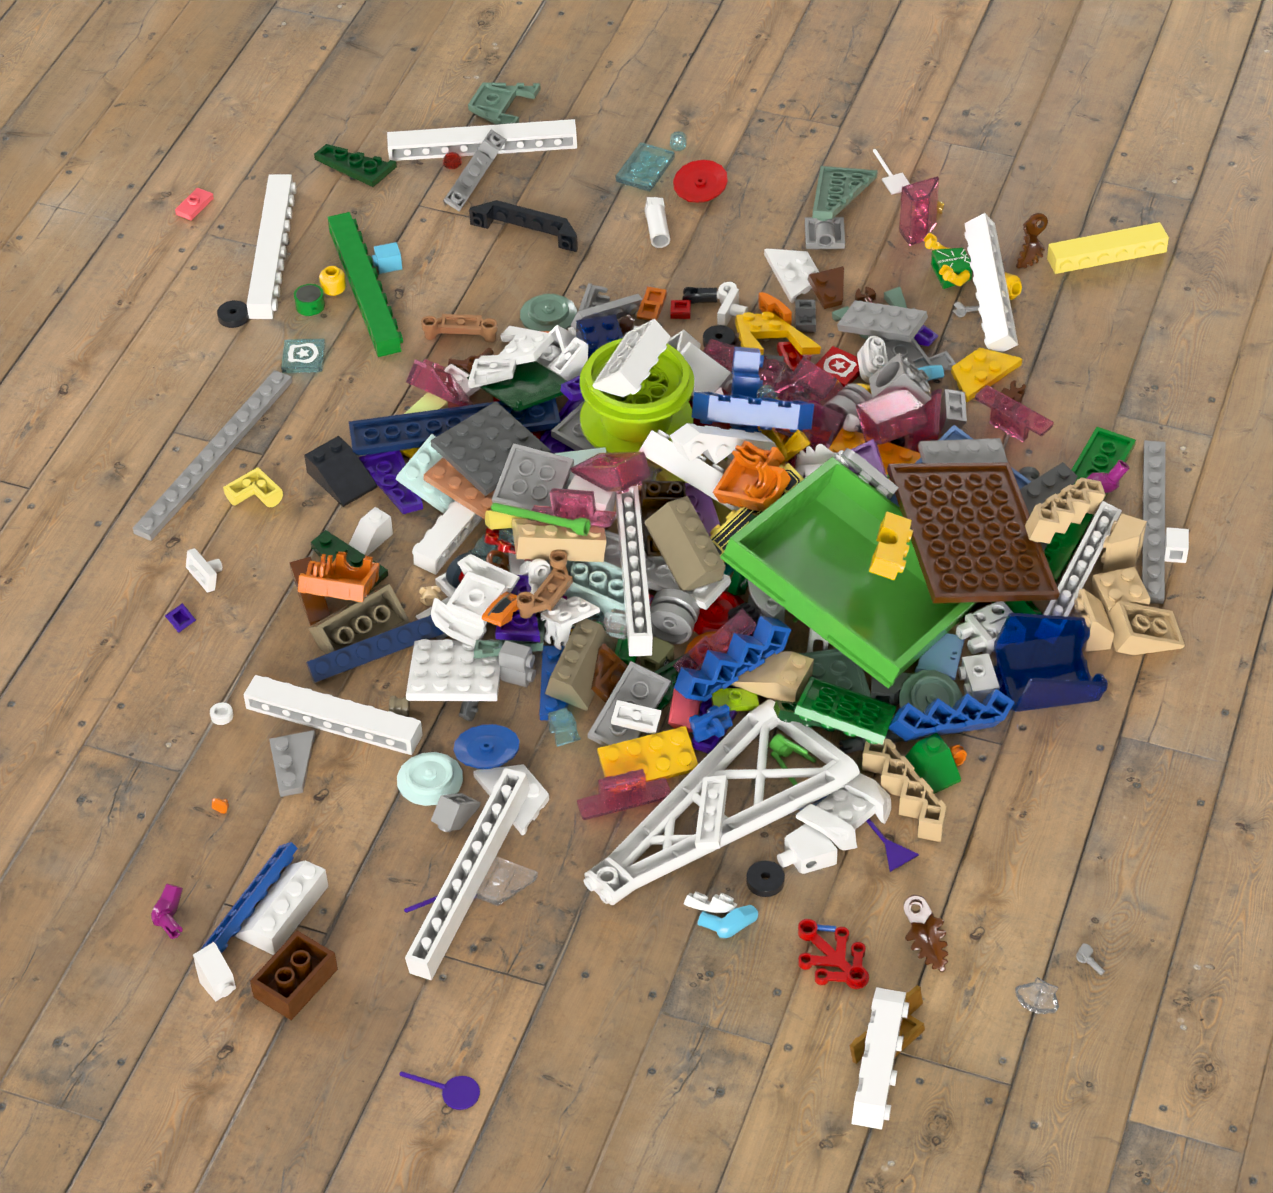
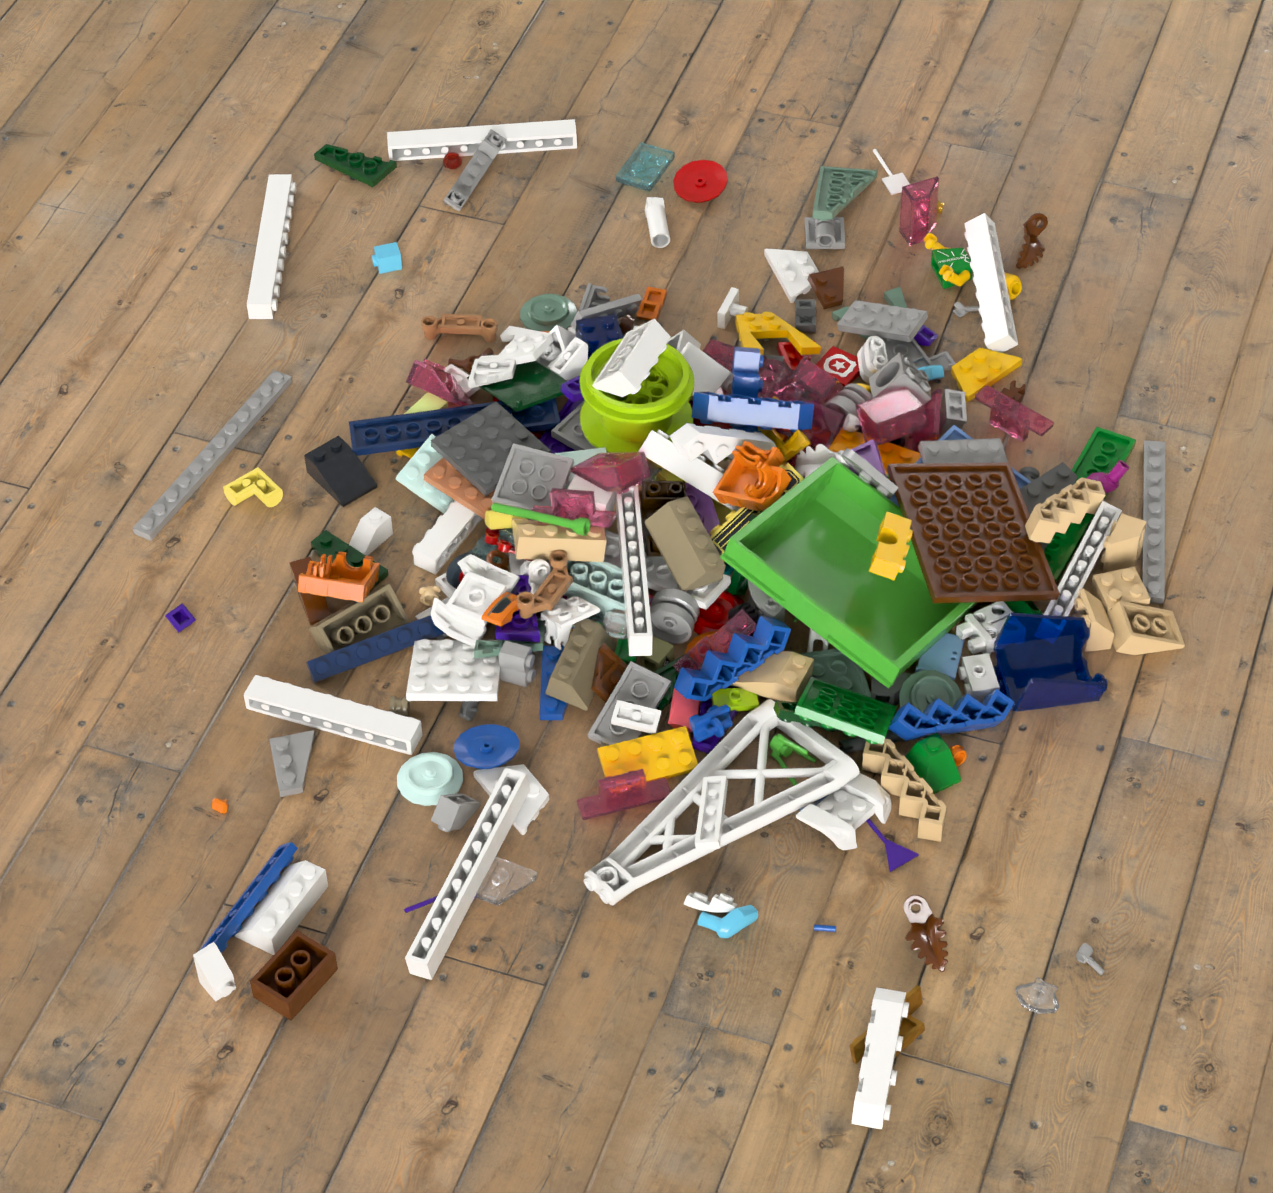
(166, 908): magenta arm -> none
(194, 204): coral plate -> none
(203, 571): white tile -> none
(221, 713): white tile -> none
(233, 314): black piece -> none
(303, 355): clear light blue tile -> none
(309, 299): piece -> none
(332, 280): yellow head -> none
(364, 284): green brick -> none
(384, 470): dark purple wing -> none
(457, 1093): dark purple piece -> none
(486, 213): black slope -> none
(495, 98): sand green wing -> none
(564, 726): clear light blue window -> none
(679, 145): clear light blue bush -> none
(680, 309): red tile -> none
(707, 295): black piece -> none
(719, 333): black piece -> none
(766, 389): clear light blue bush -> none
(768, 887): black piece -> none
(770, 304): orange slope -> none
(808, 850): white torso -> none
(833, 958): red plant -> none
(871, 295): reddish brown bar -> none
(1107, 248): light yellow brick -> none
(1176, 545): white brick -> none

